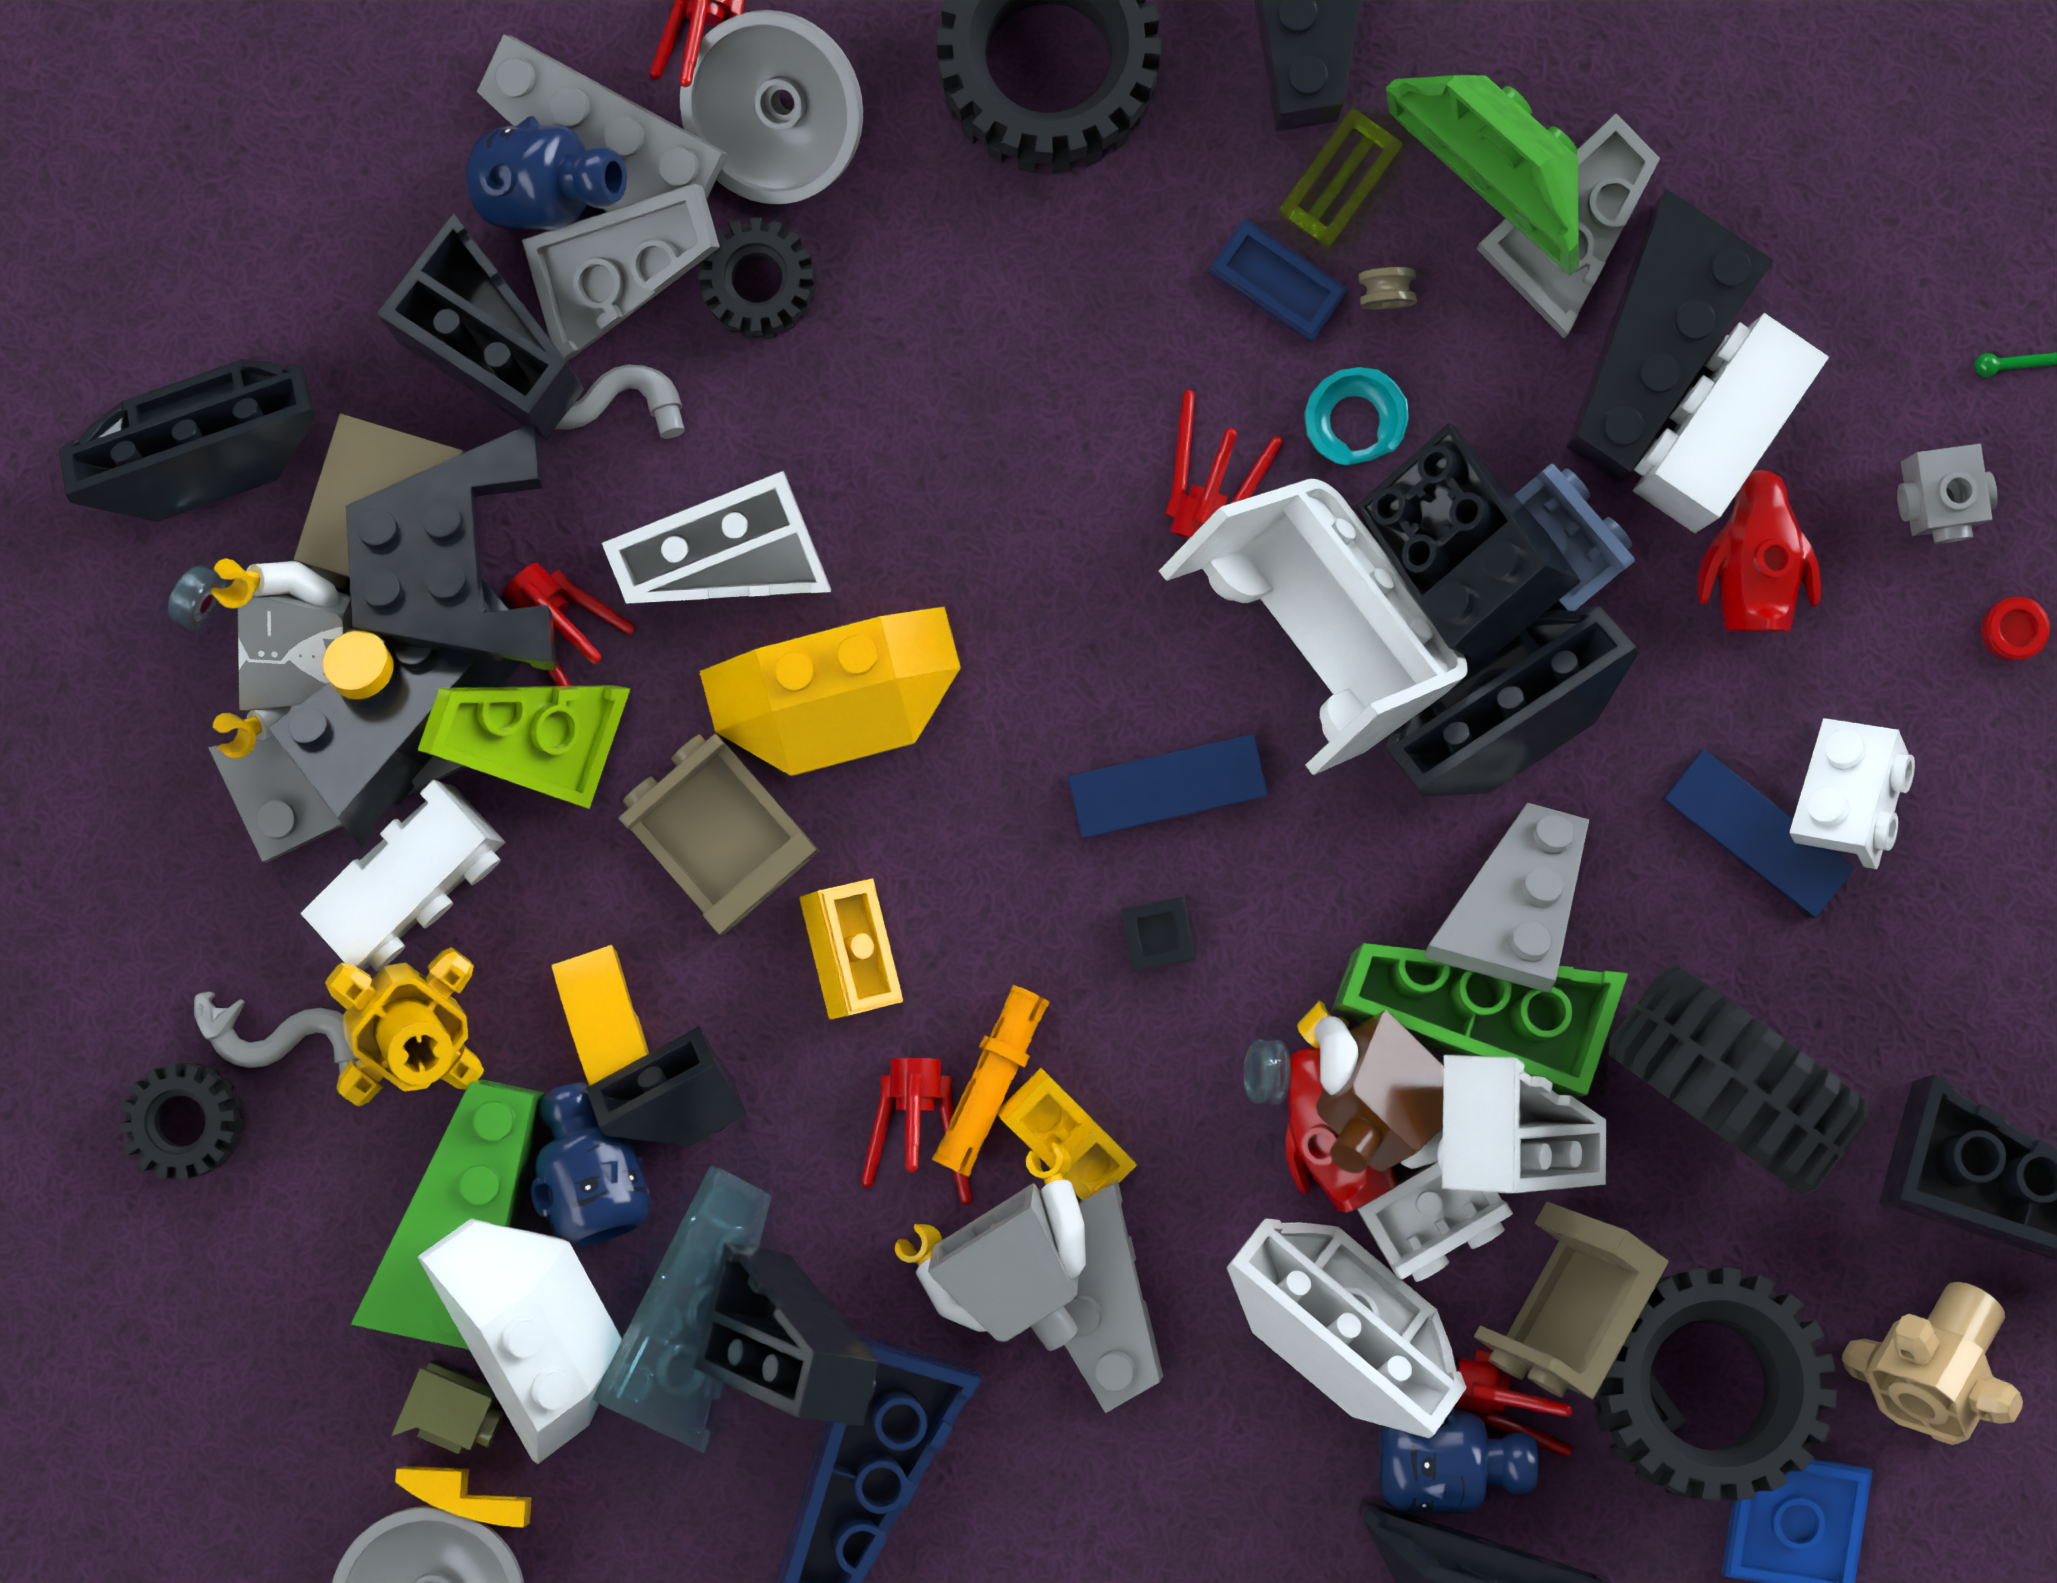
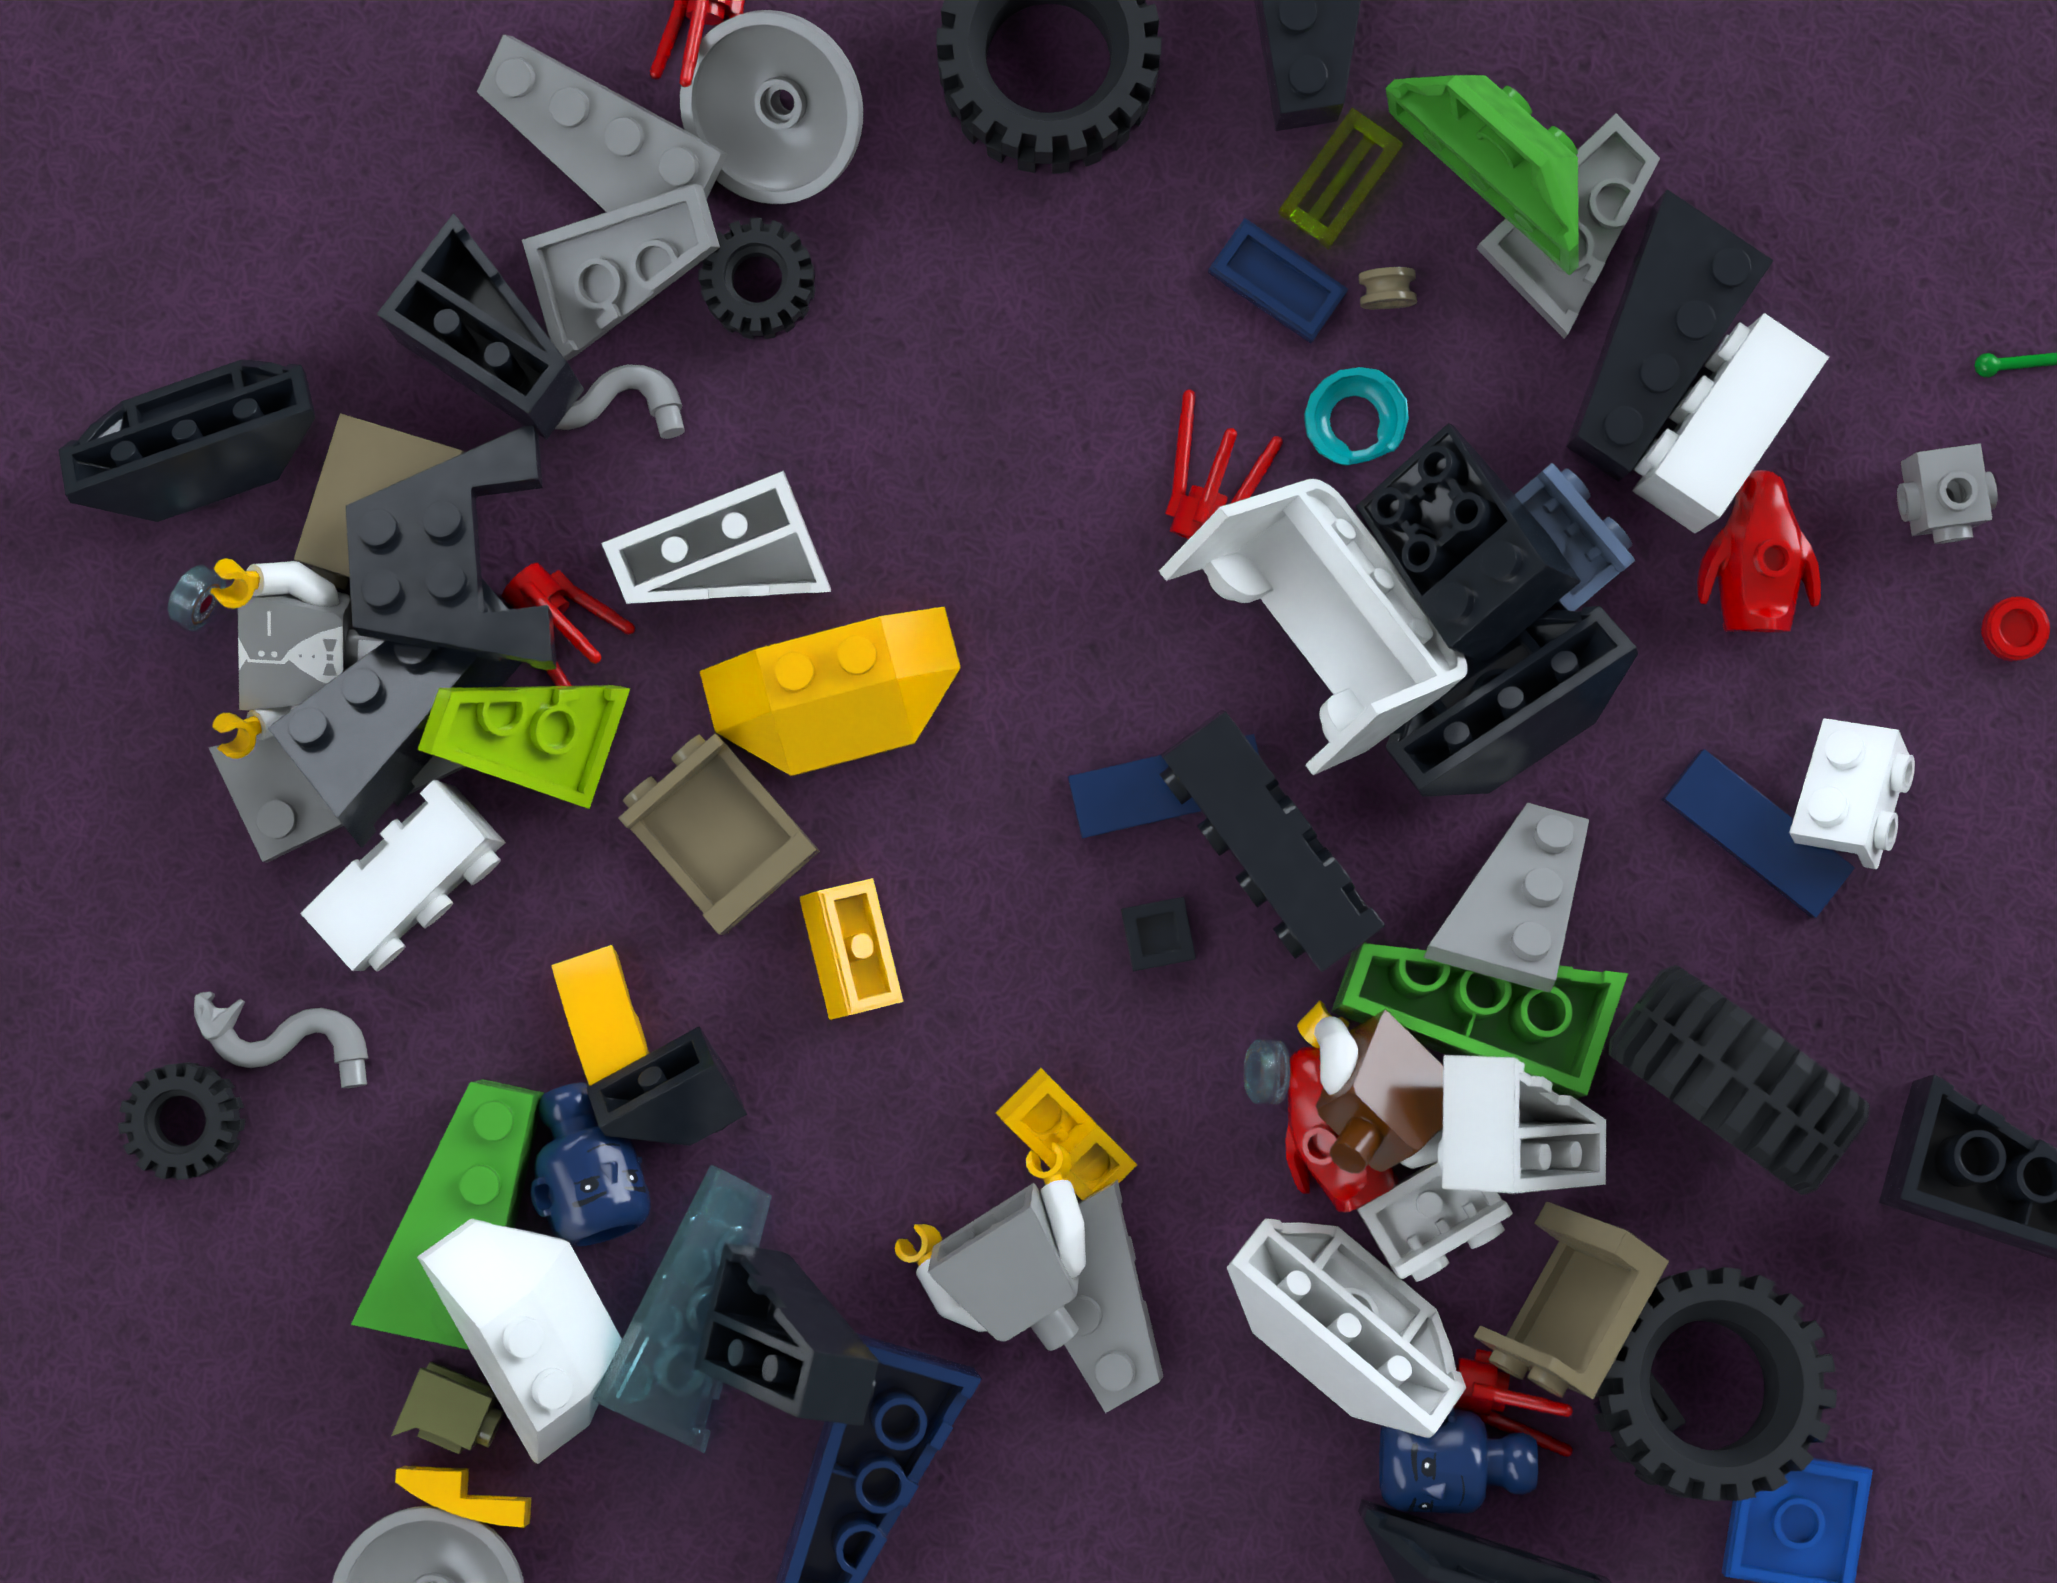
(358, 664): yellow tile -> none
(404, 1026): yellow piece -> none
(540, 176): dark blue piece -> none
(914, 1086): red plant -> none
(995, 1070): light orange pin -> none
(1270, 841): none -> black wedge
(1936, 1369): tan piece -> none

